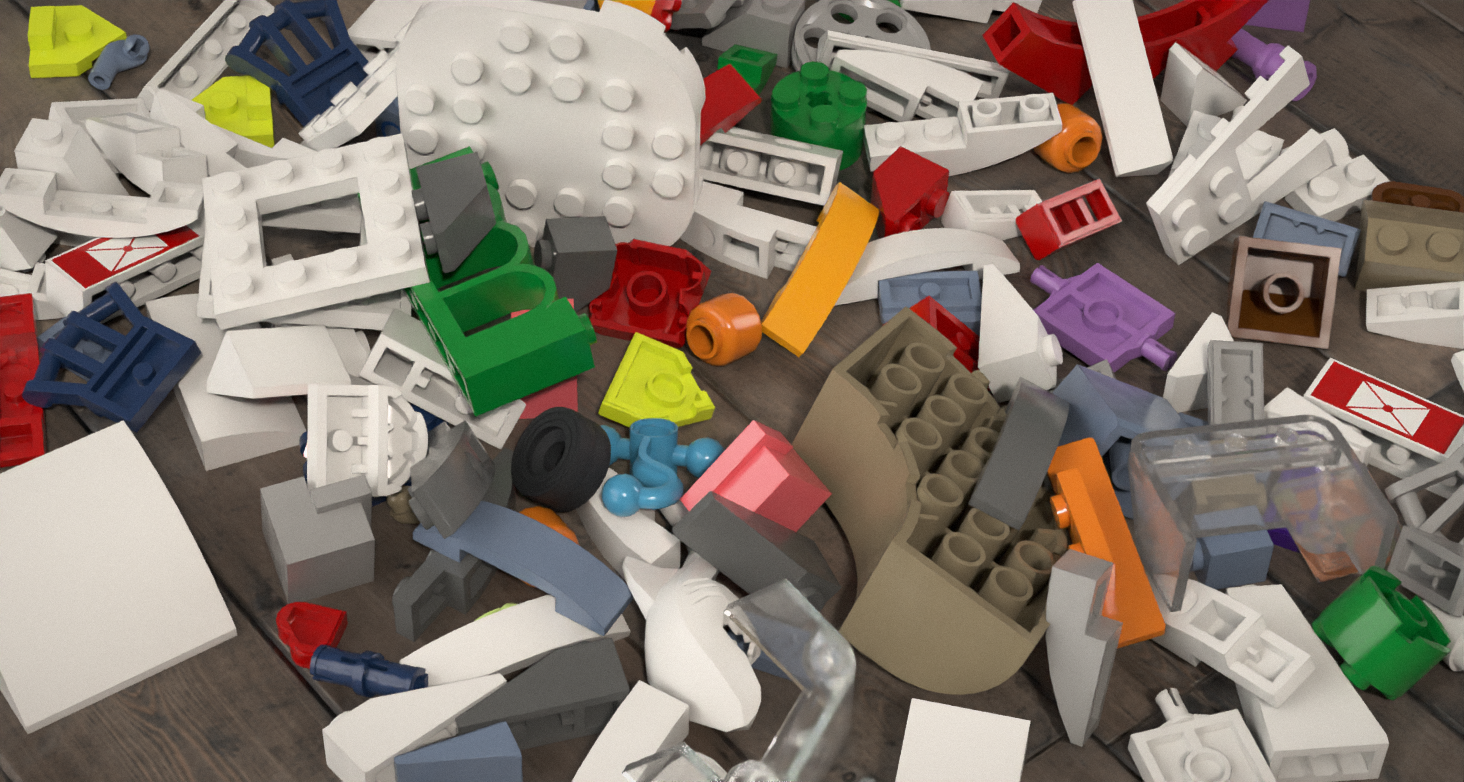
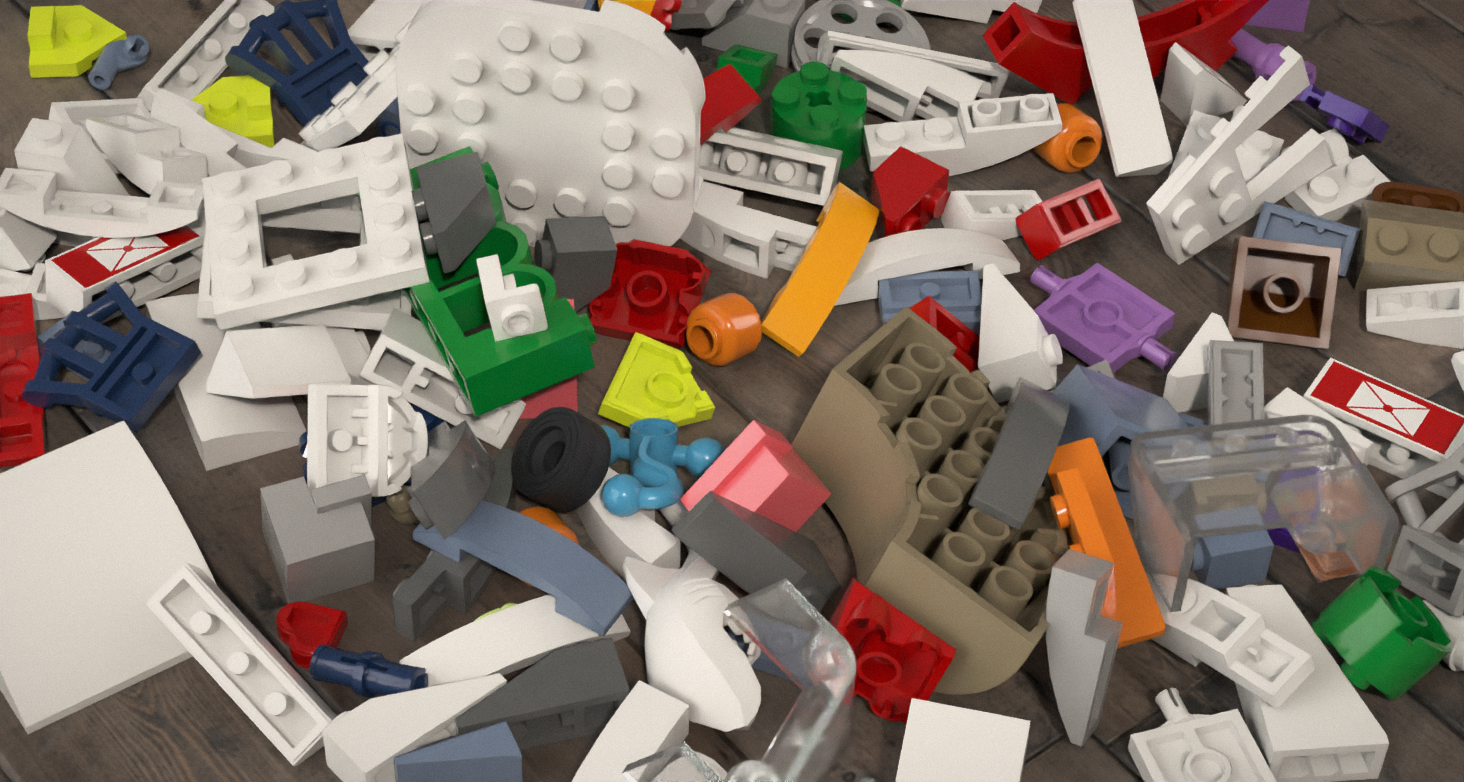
(243, 662): none -> white slope
(510, 308): none -> white bracket
(892, 652): none -> red slope
(1345, 115): none -> dark purple plate

